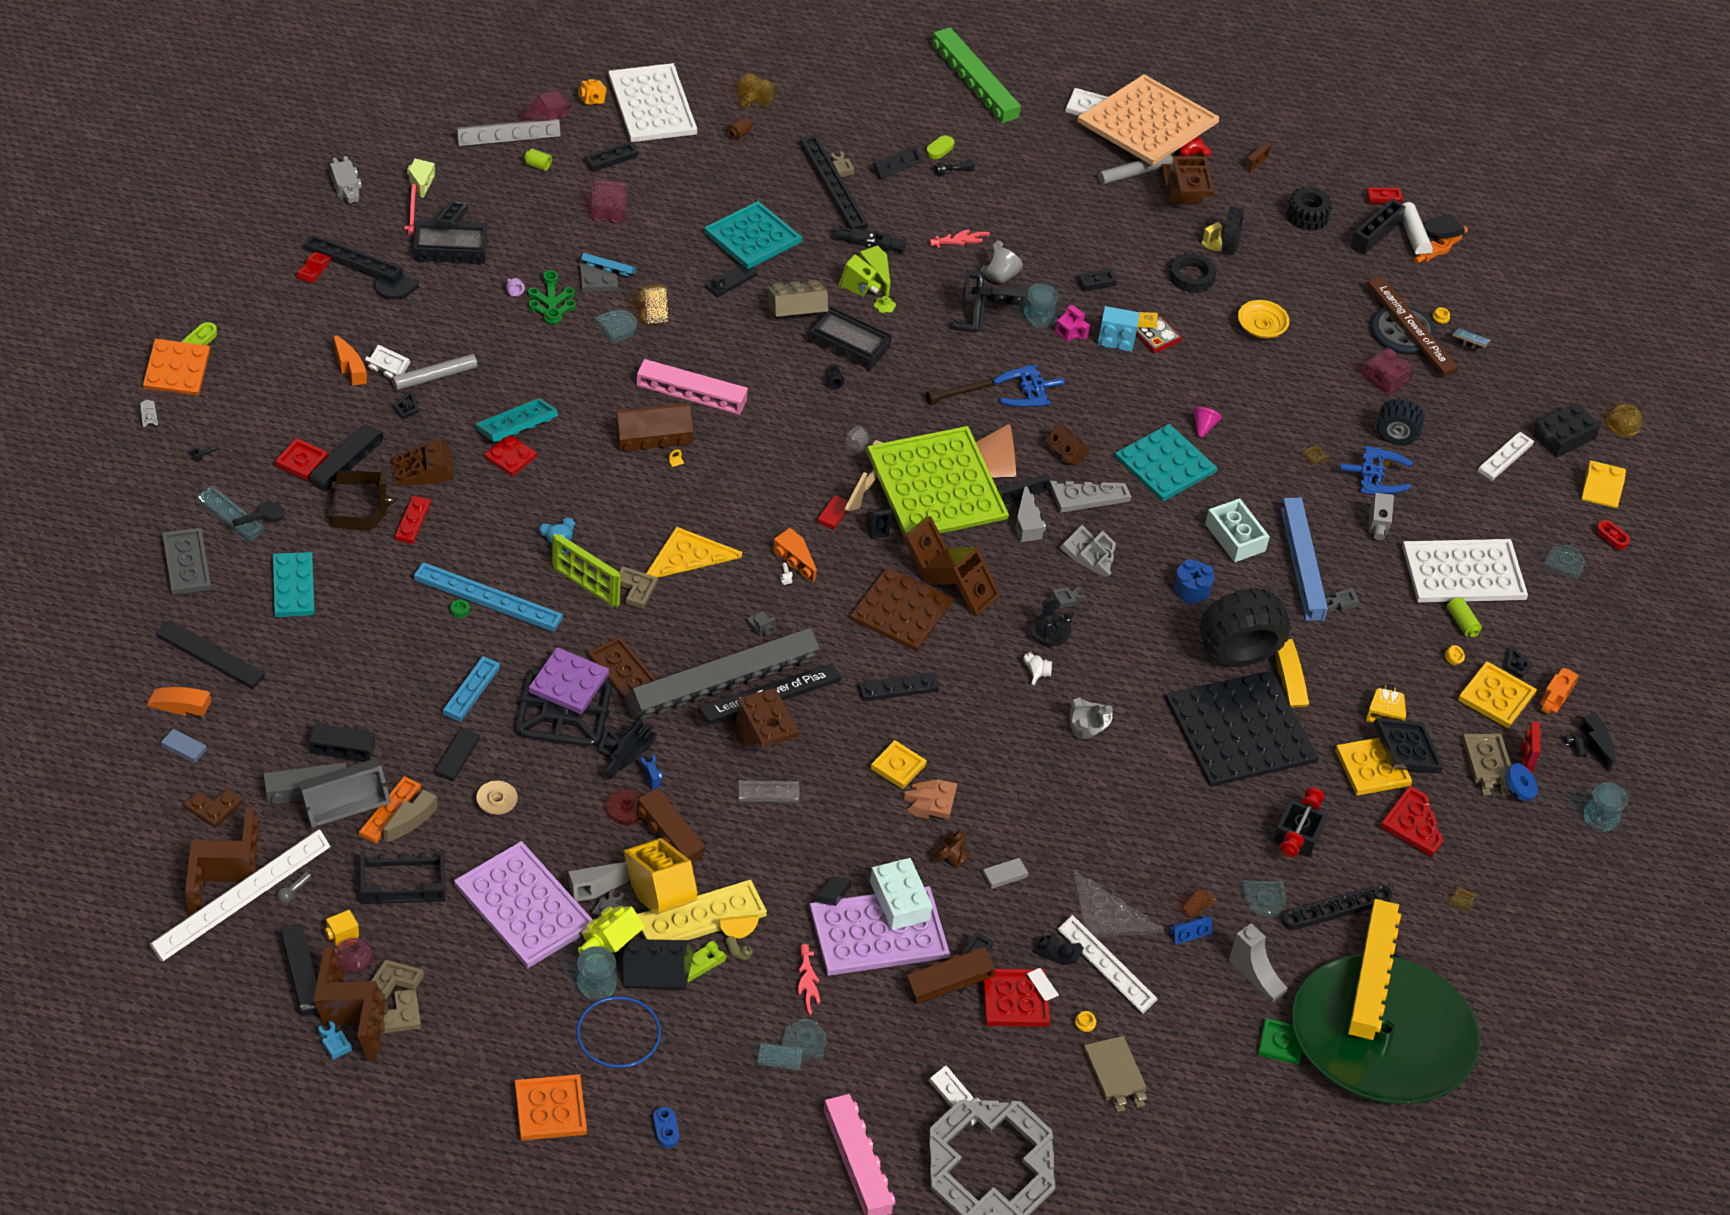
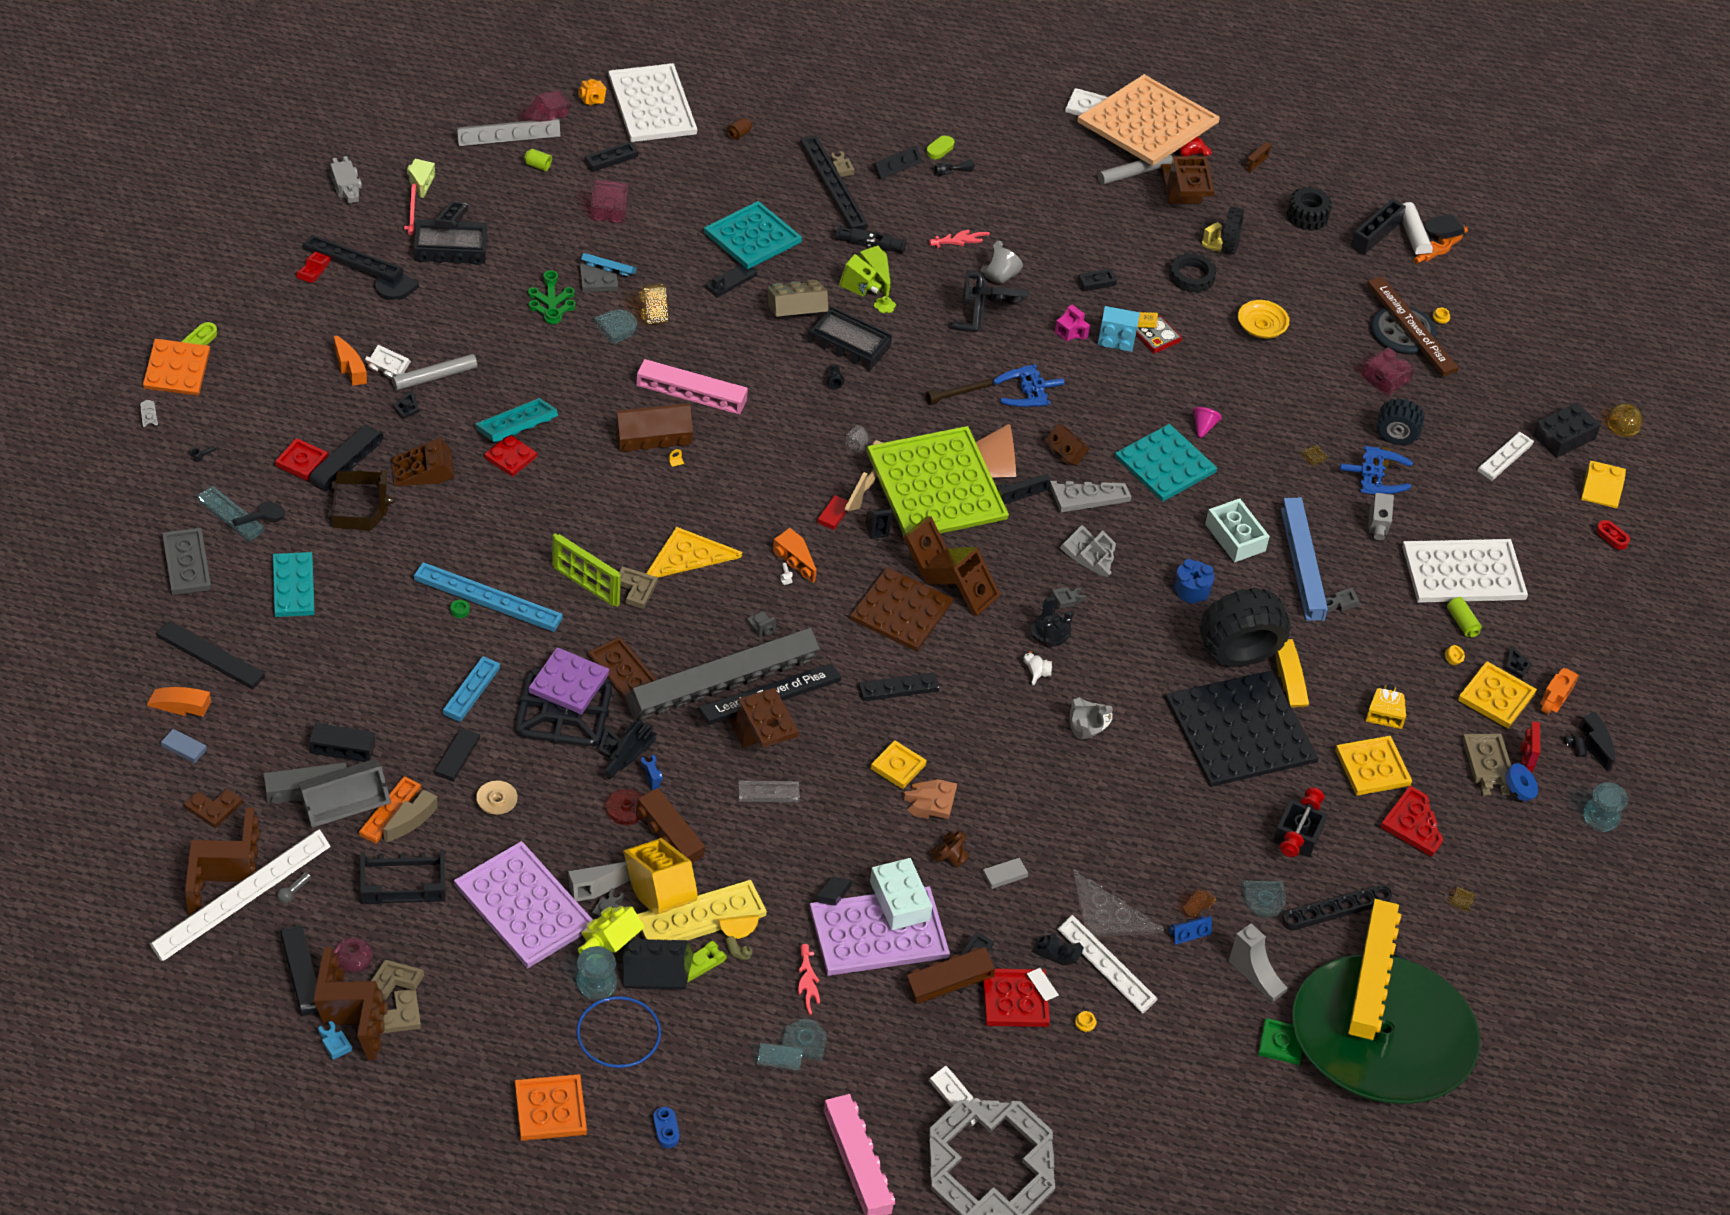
(341, 927): yellow brick -> none
(413, 520): red plate -> none
(515, 287): lavender tile -> none
(564, 529): dark azure animal -> none
(756, 90): clear yellow brick -> none
(976, 75): bright green brick -> none
(1029, 524): light grey slope -> none
(1041, 305): clear light blue hat -> none
(1116, 1072): dark tan tile -> none
(1383, 195): red plate -> none
(1407, 745): black plate -> none
(1471, 337): piece -> none
(1565, 561): clear light blue tile -> none

